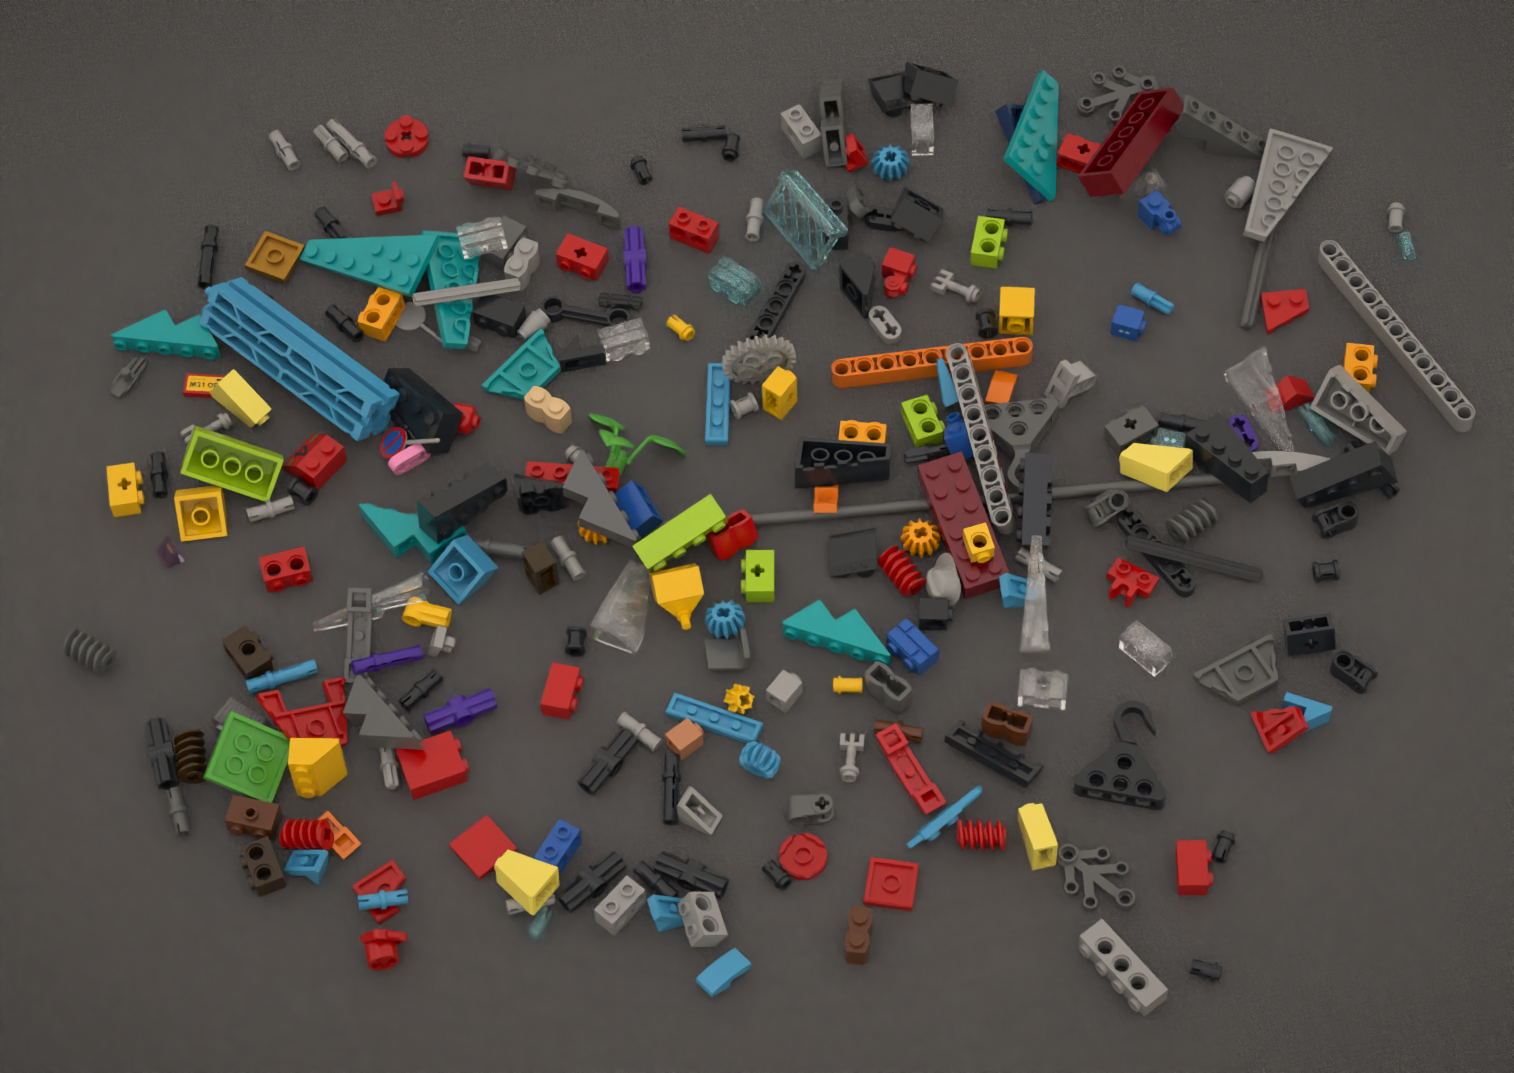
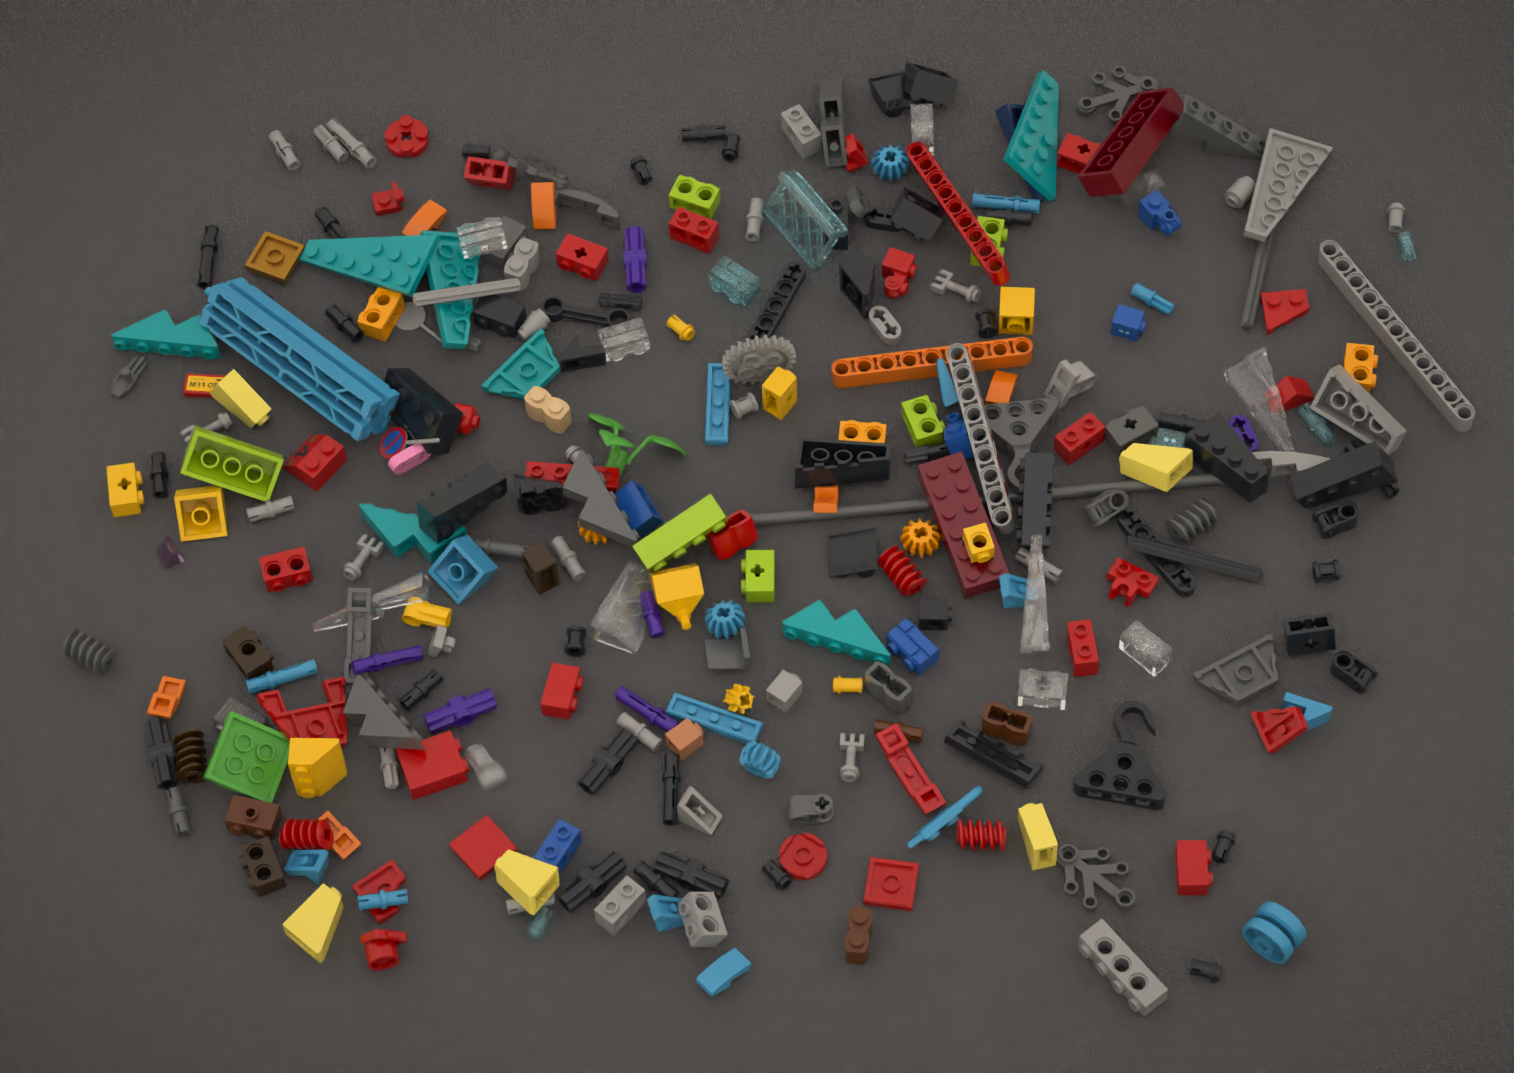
(167, 698): none -> orange slope
(302, 490): black bush -> none
(316, 921): none -> light yellow slope
(352, 570): none -> light grey hinge
(426, 219): none -> orange slope
(488, 772): none -> clear piece
(543, 206): none -> orange slope
(652, 614): none -> dark purple axle
(655, 715): none -> dark purple pin
(695, 196): none -> lime brick
(943, 580): light grey piece -> none
(958, 213): none -> red beam
(1003, 203): none -> dark azure pin
(1079, 438): none -> red brick
(1082, 648): none -> red brick
(1274, 932): none -> dark azure wheel

